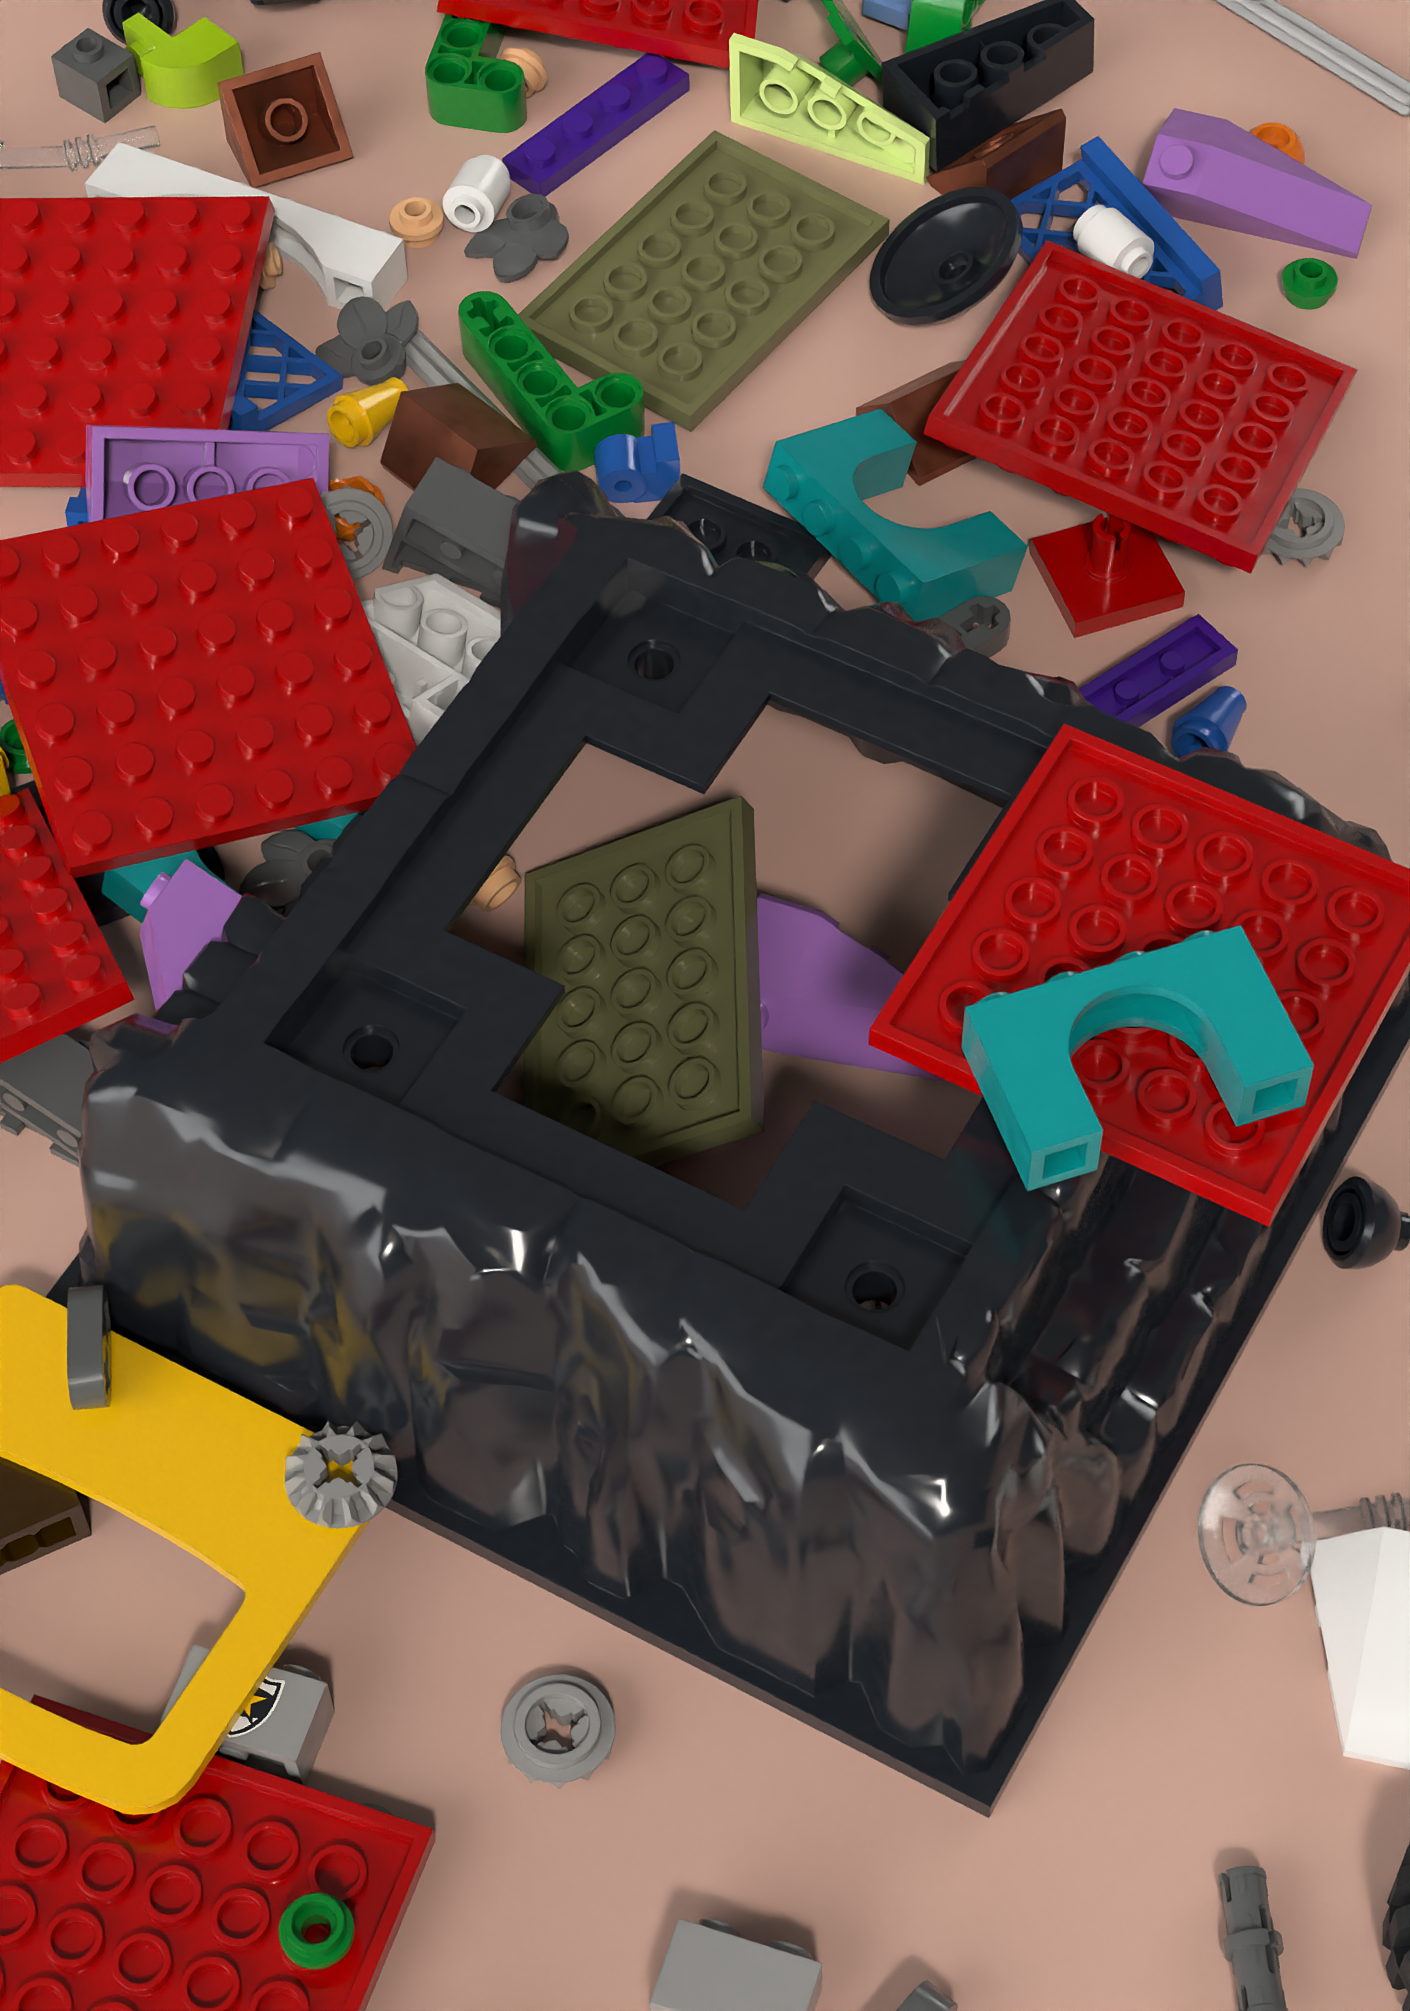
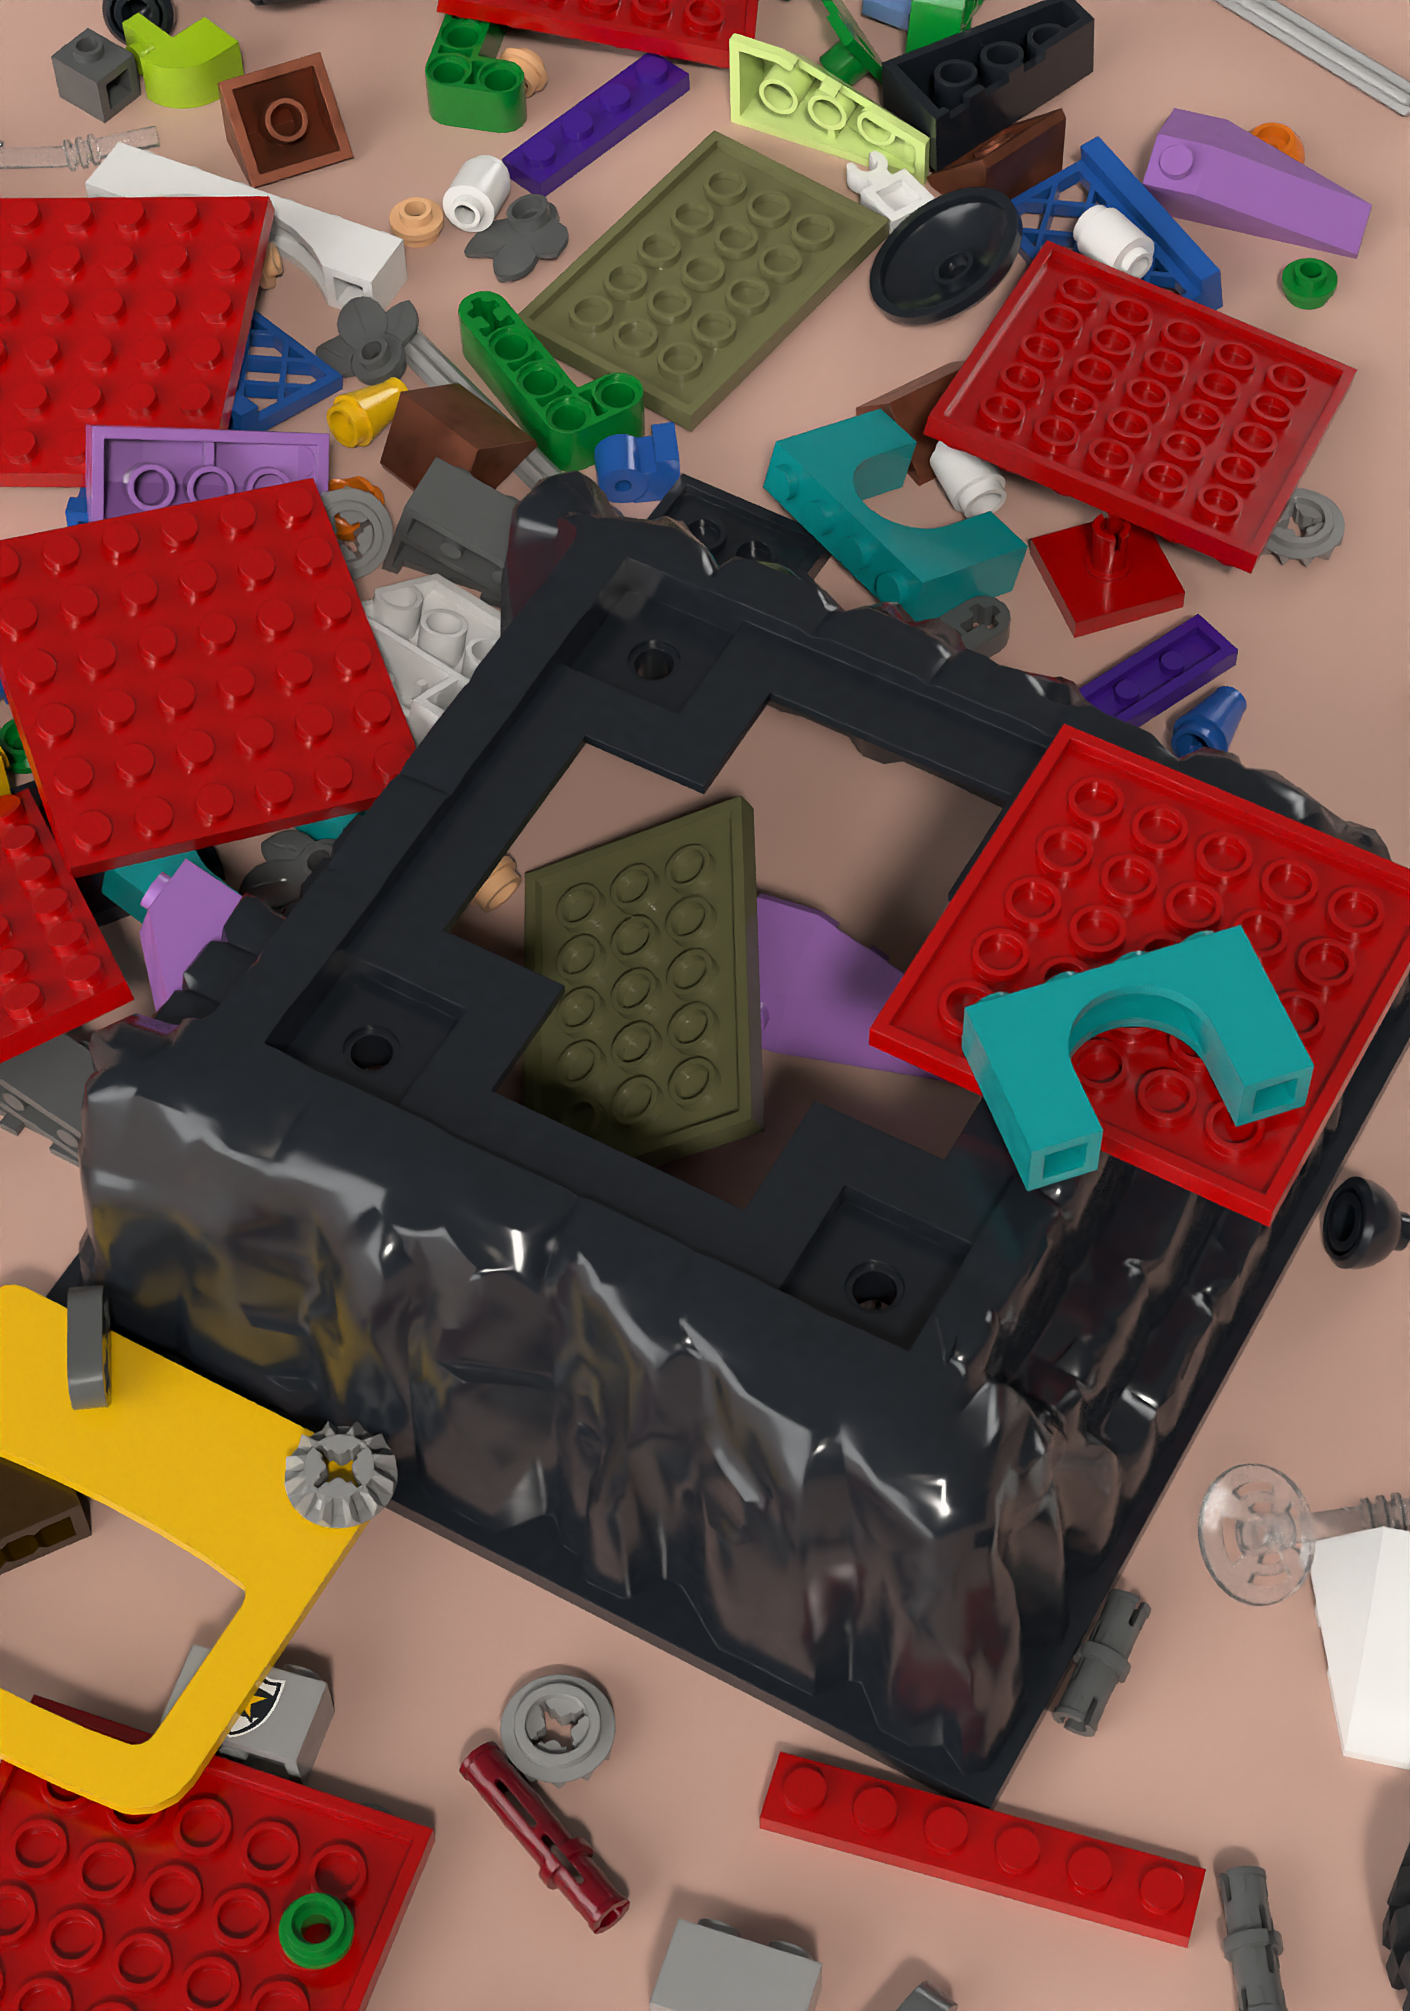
(595, 1897): none -> dark red pin
(887, 193): none -> white plate
(968, 481): none -> white brick
(983, 1849): none -> red plate
(1101, 1663): none -> dark grey pin

